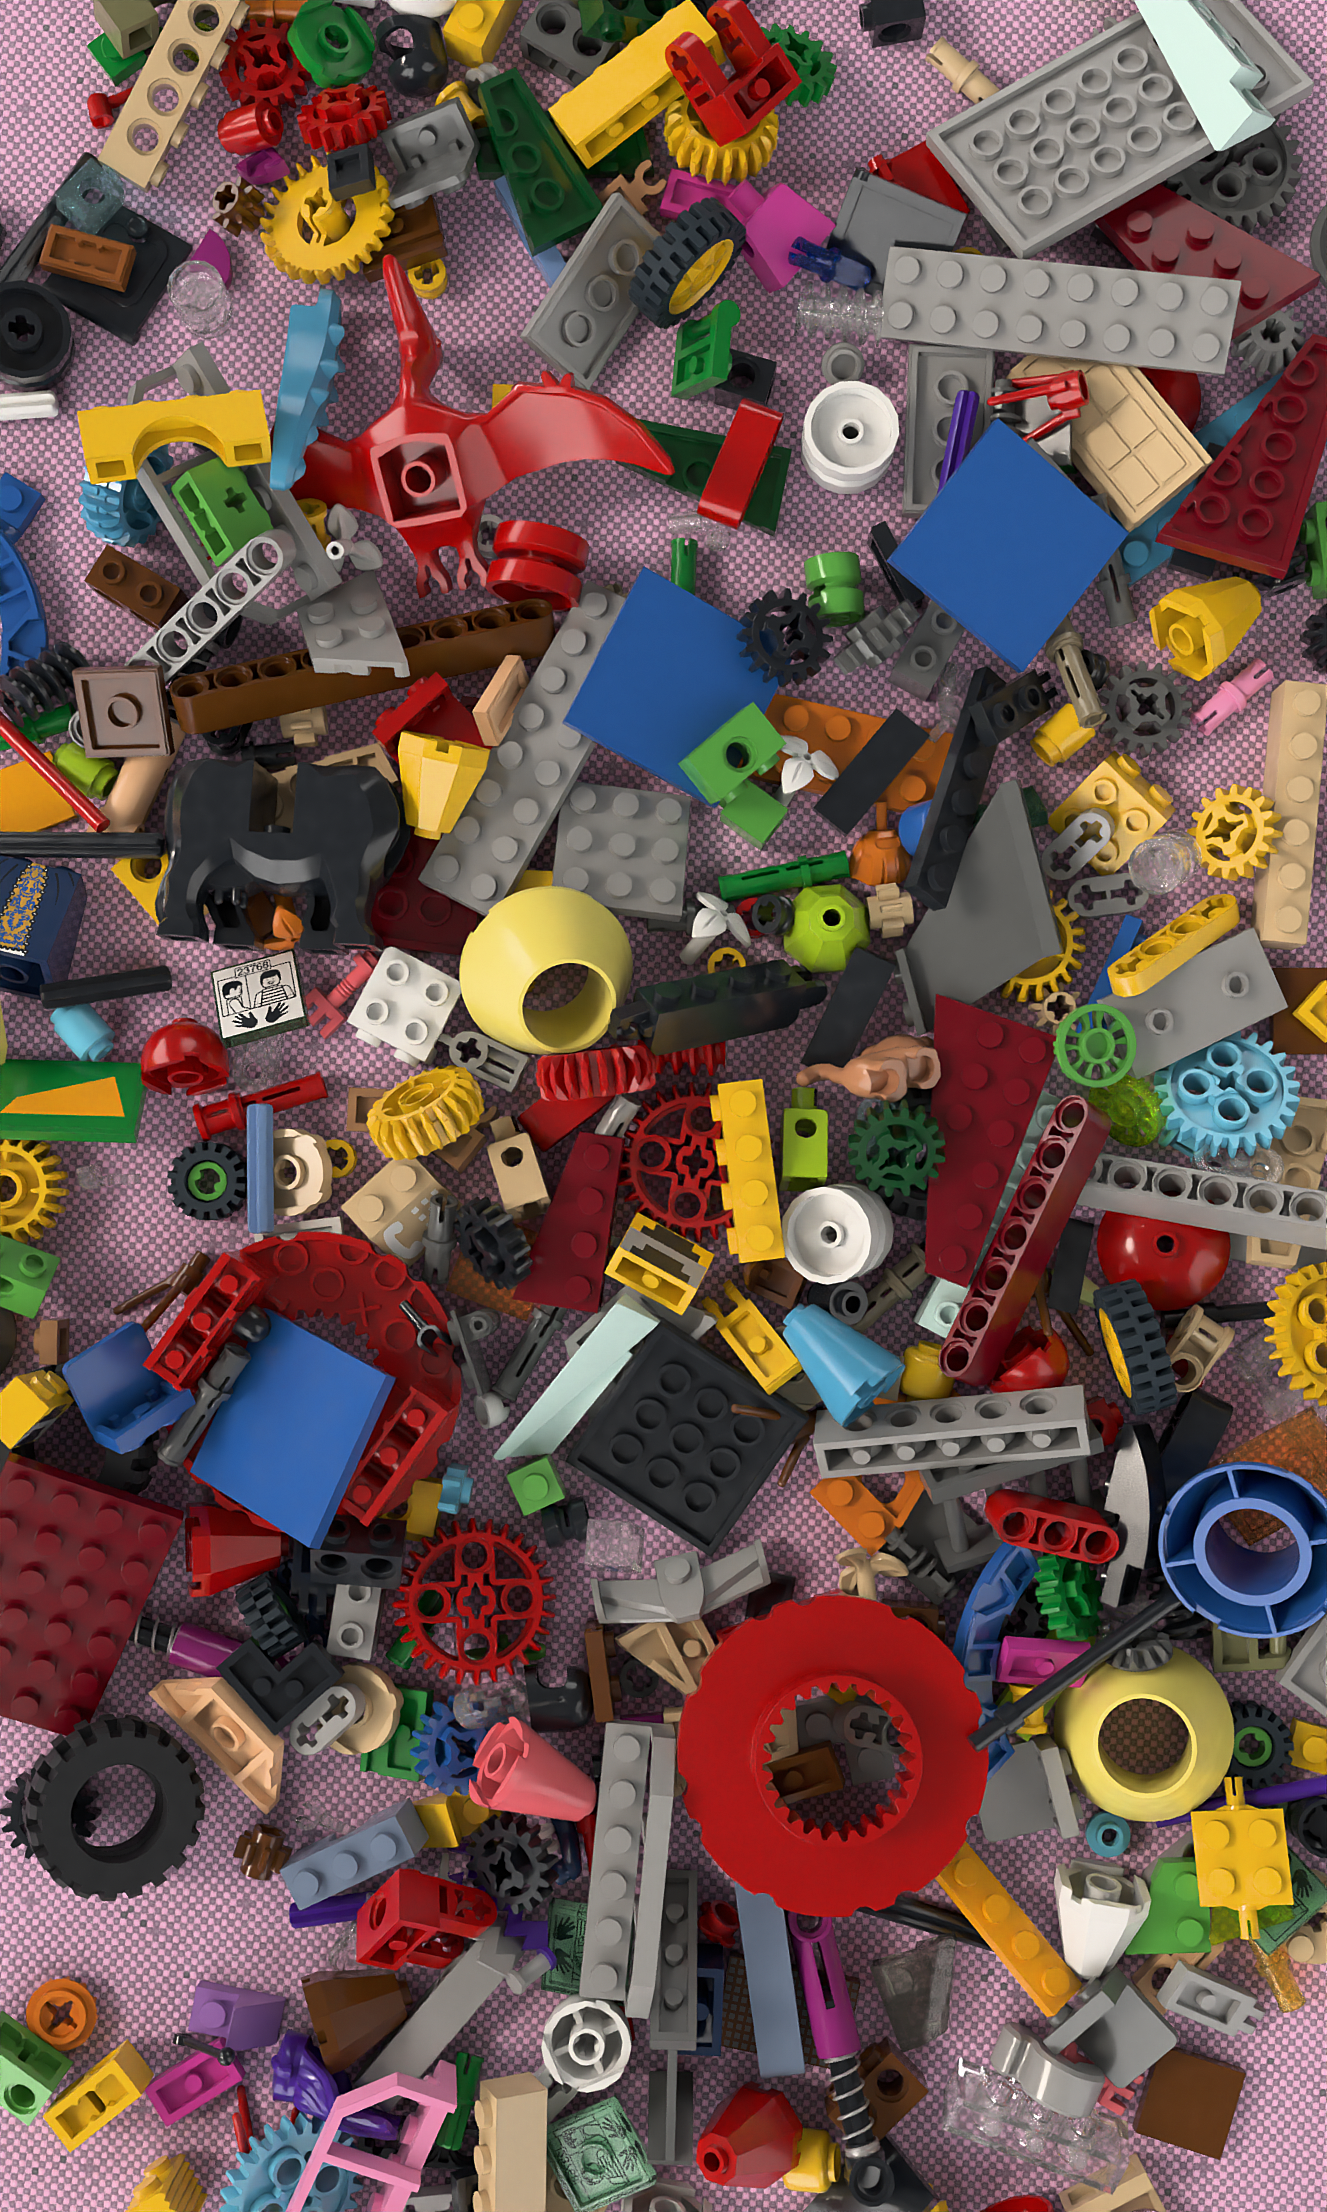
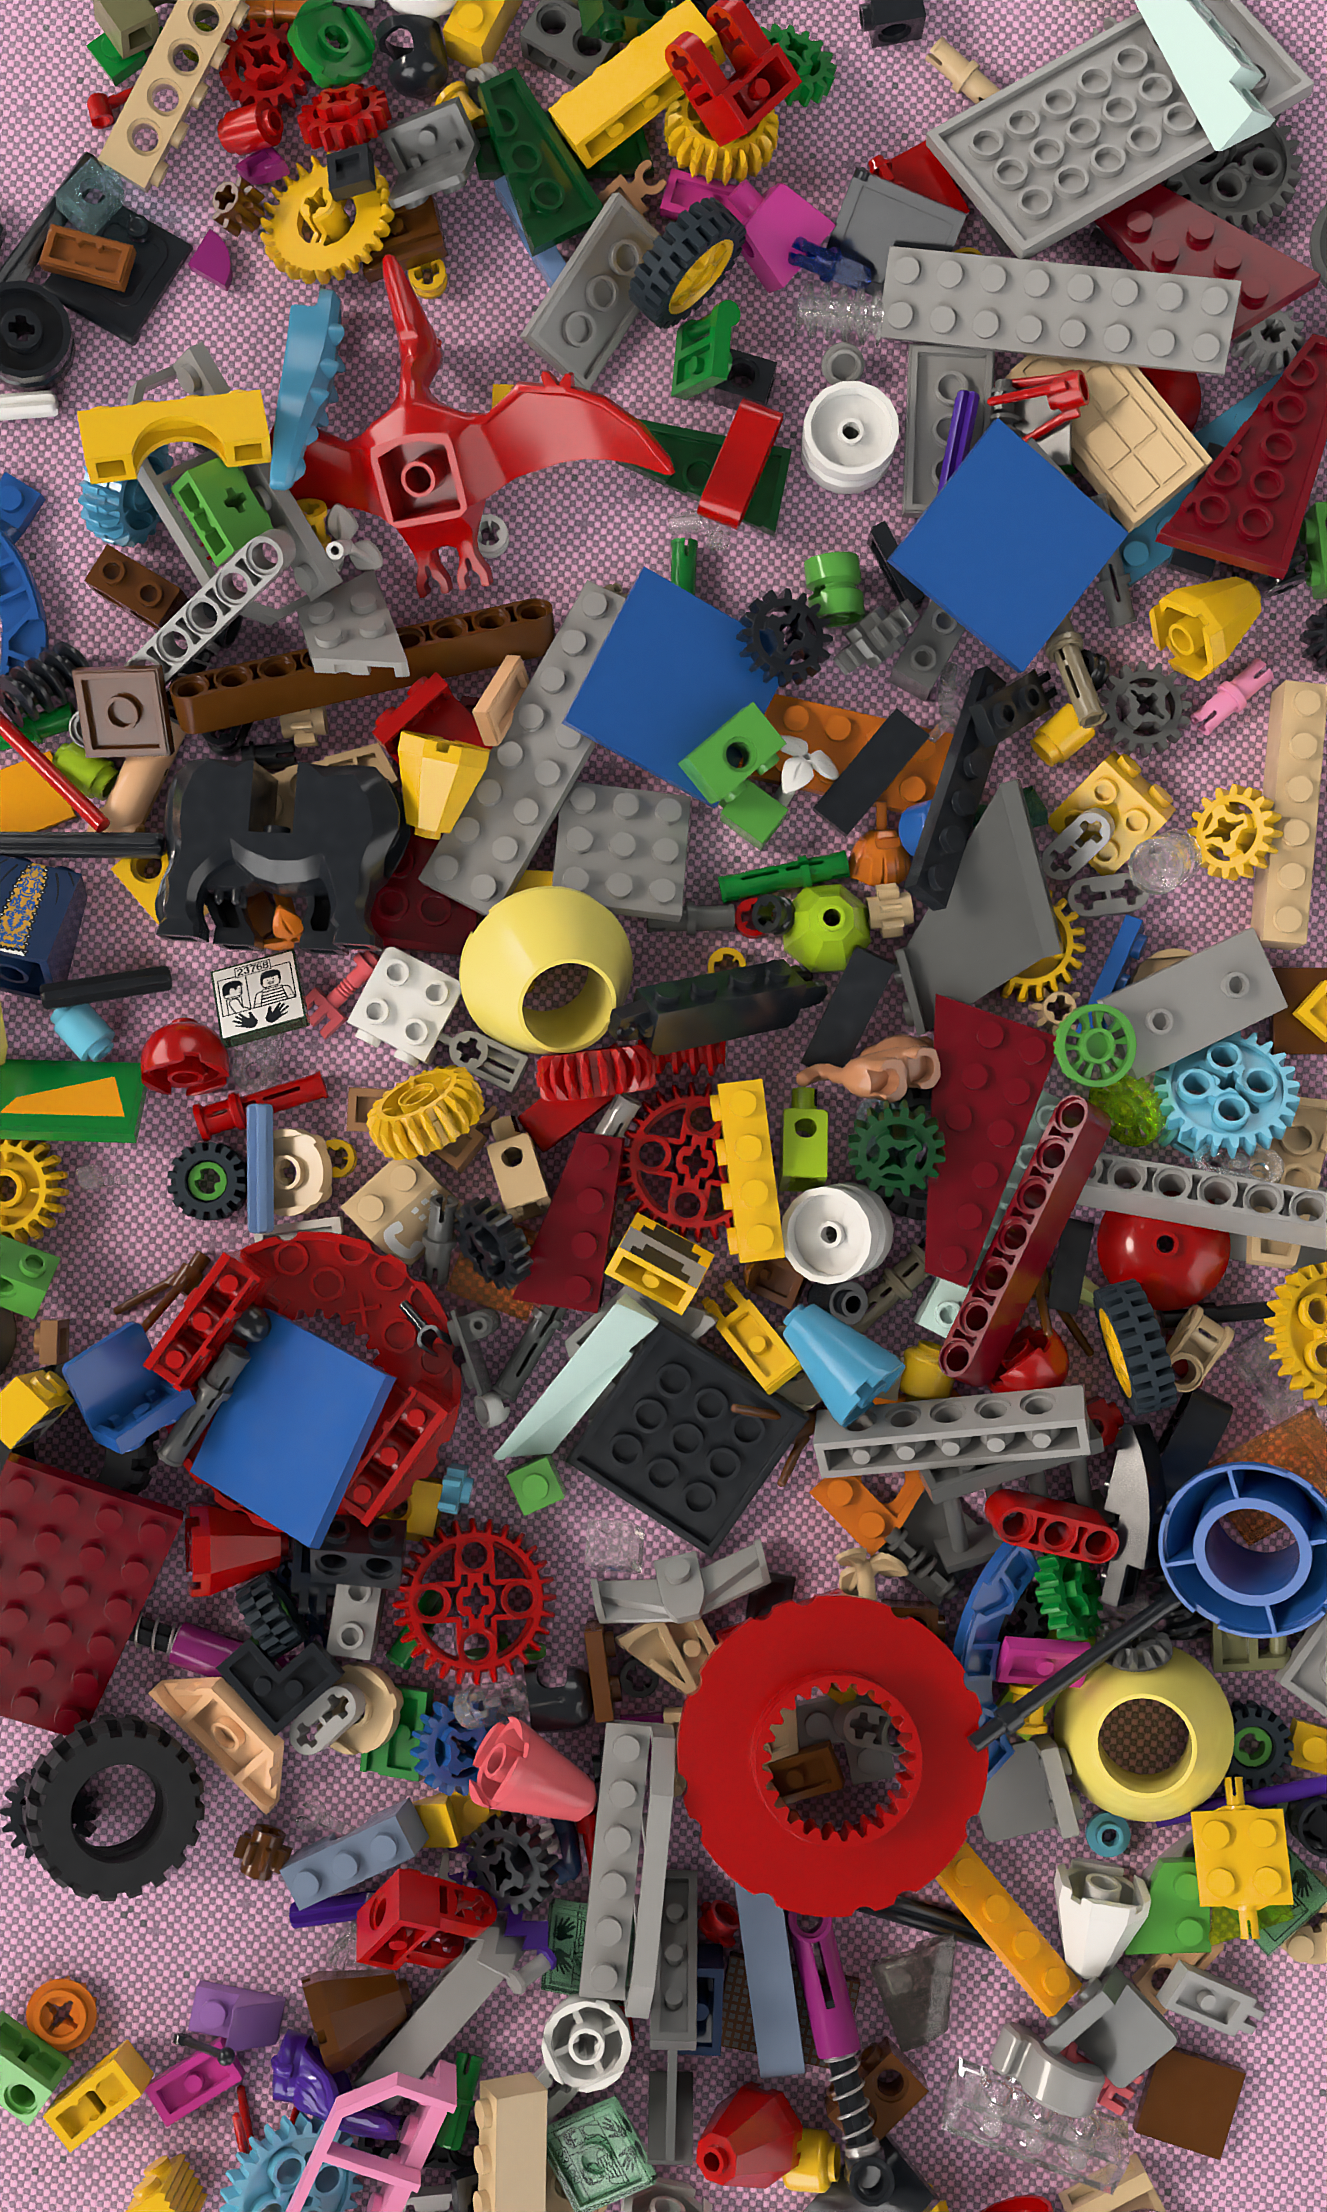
(201, 299): clear wheel -> none
(537, 563): red wheel -> none
(556, 1524): black wheel -> none
(711, 923): white plant -> none
(1173, 945): yellow beam -> none
(1278, 1977): clear yellow pin -> none

